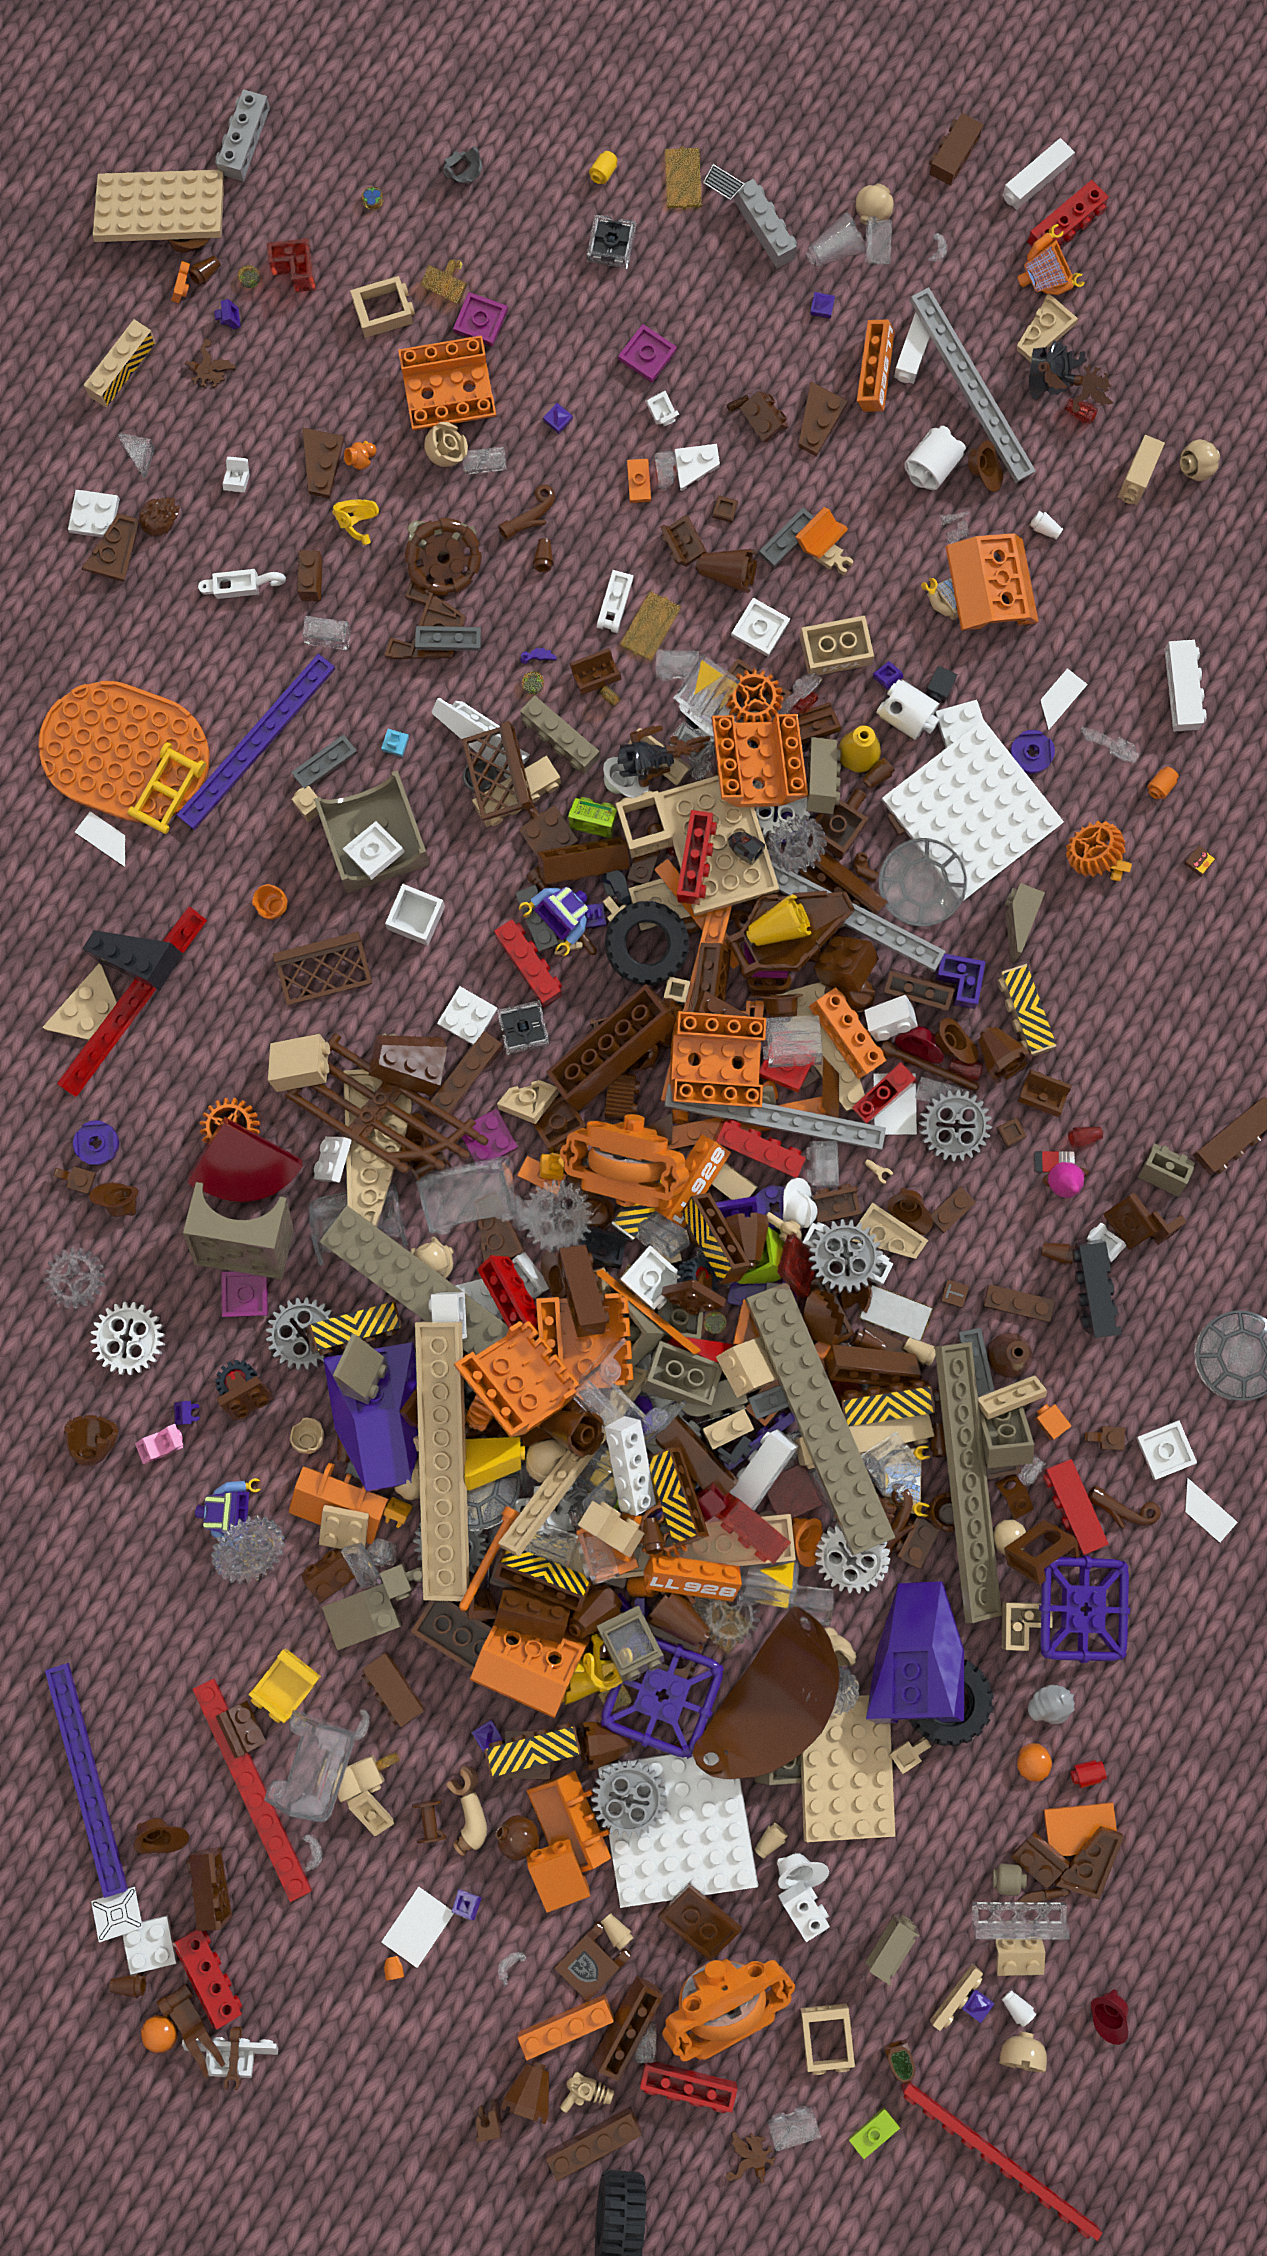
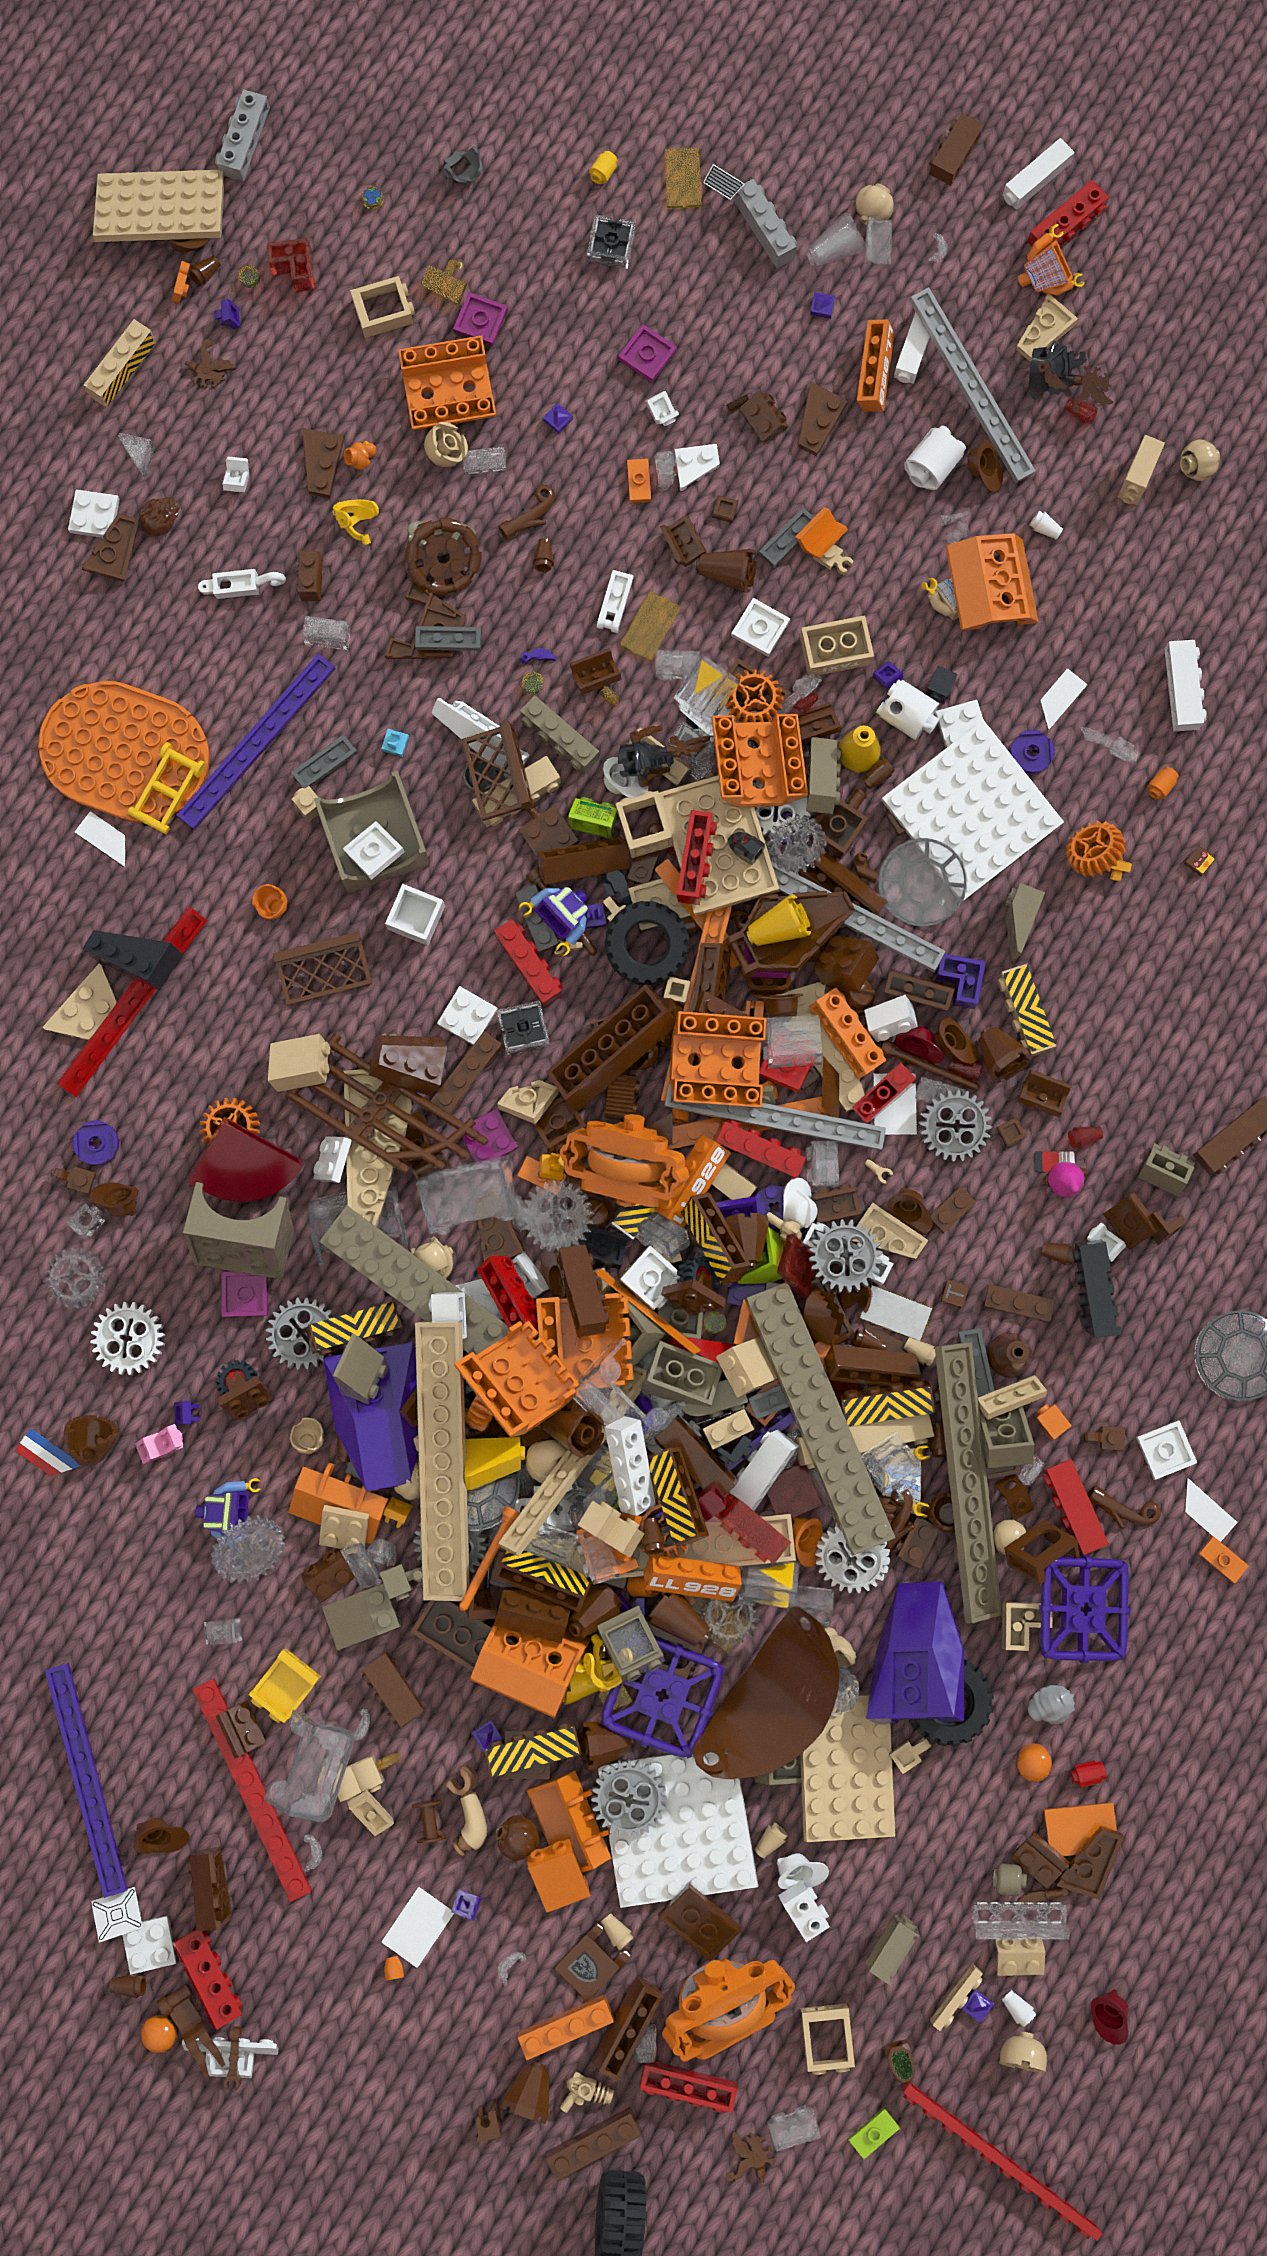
(45, 1454): none -> sticker
(76, 1221): none -> clear brick
(223, 1631): none -> clear slope
(1223, 1559): none -> orange plate

